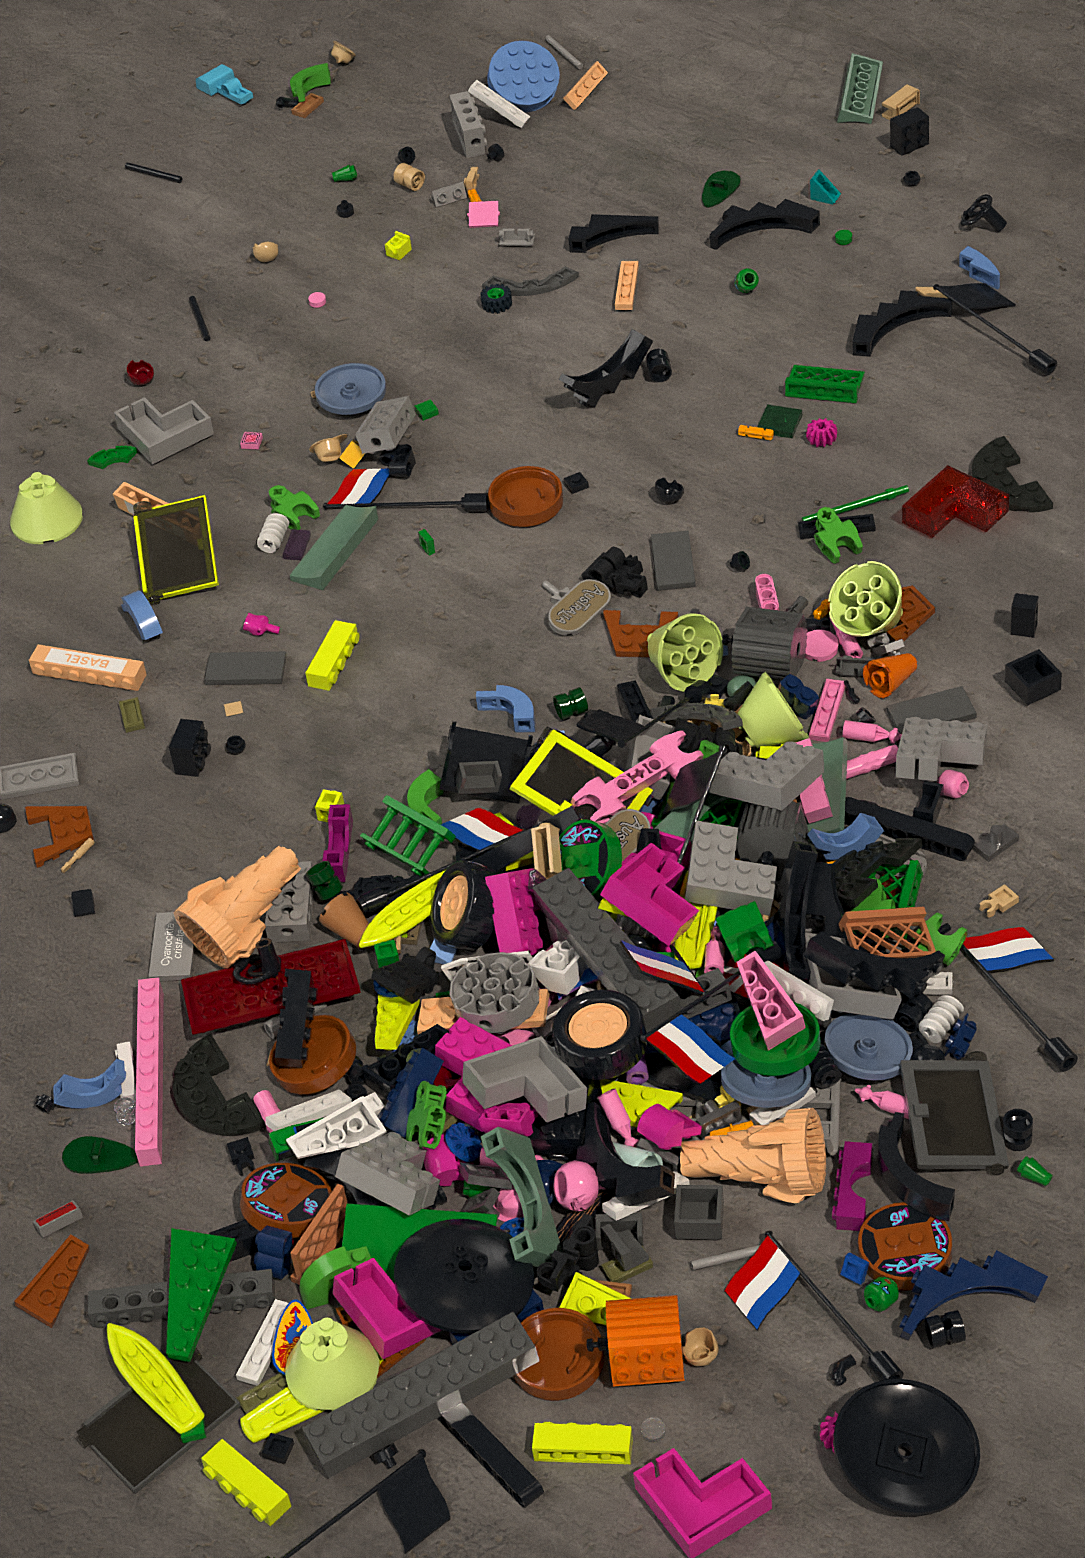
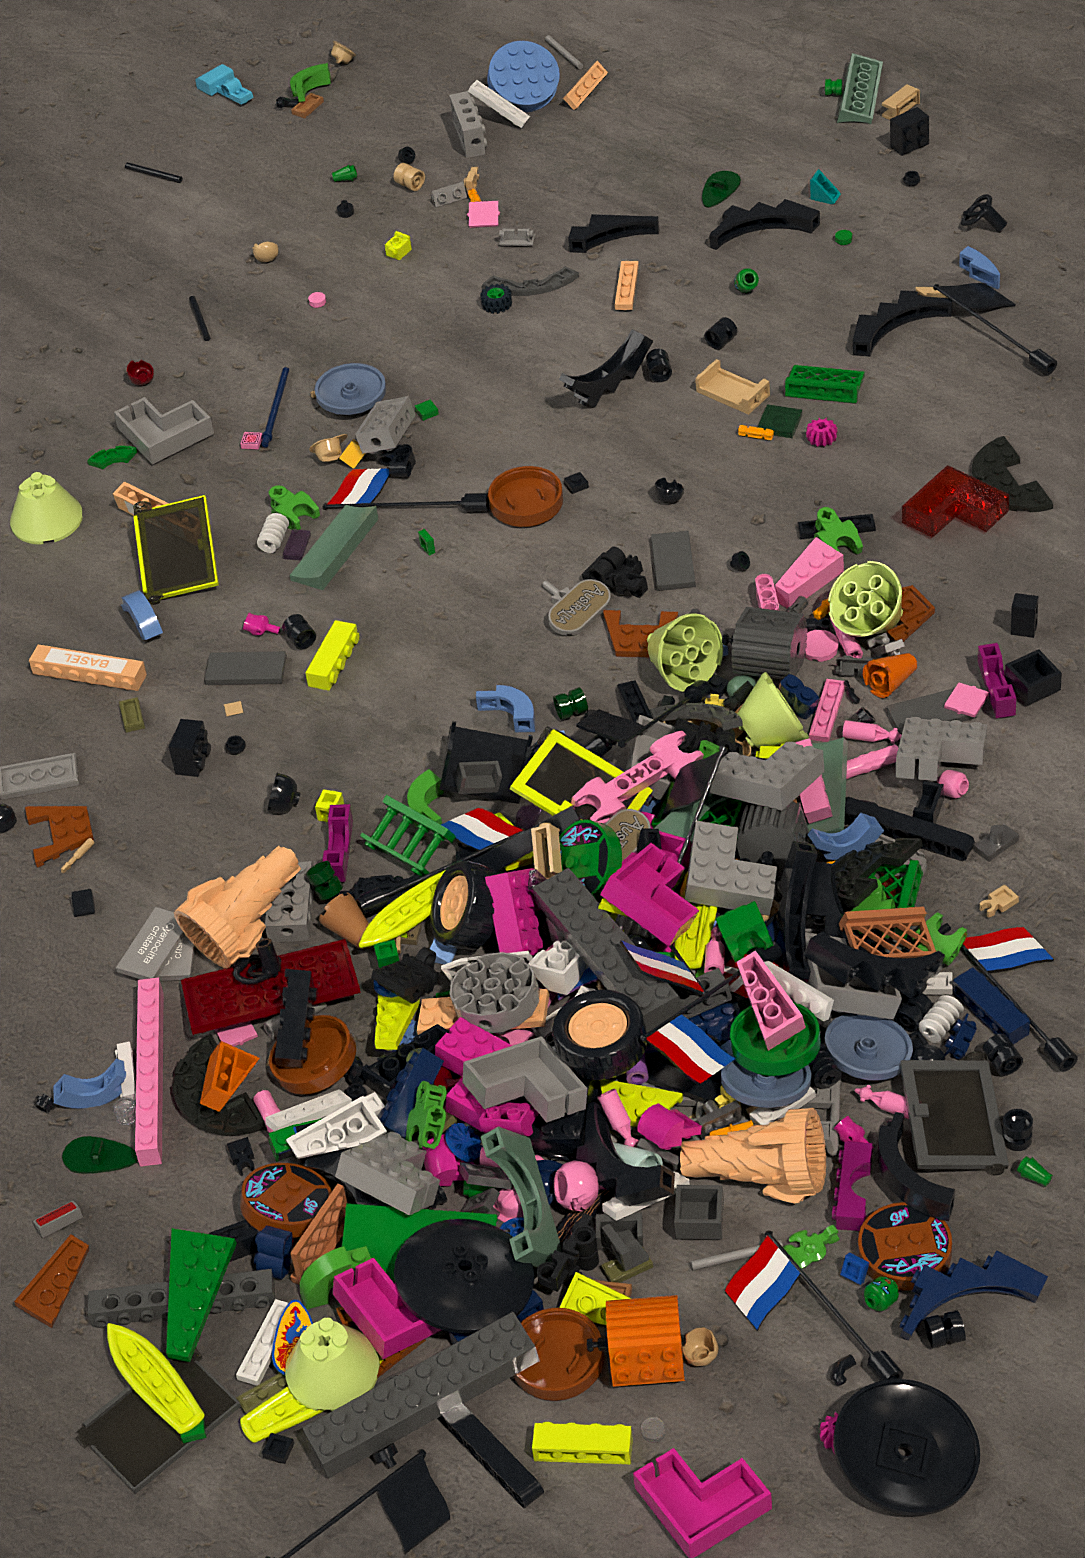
(152, 946): none -> light grey tile
(224, 1074): none -> orange wedge
(236, 1033): none -> bright pink piece
(245, 1482): neon yellow brick -> none
(267, 435): none -> dark blue bar
(283, 794): none -> black cylinder
(299, 631): none -> black wheel
(495, 152): black tile -> none
(720, 333): none -> black wheel
(731, 389): none -> tan panel
(809, 572): none -> bright pink wedge
(811, 1247): none -> bright green piece
(833, 87): none -> green wheel
(850, 1131): none -> dark pink piece
(888, 494): green bar -> none
(966, 700): none -> bright pink piece
(990, 1005): none -> dark blue brick
(1000, 693): none -> magenta arch
(1002, 1054): none -> black wheel

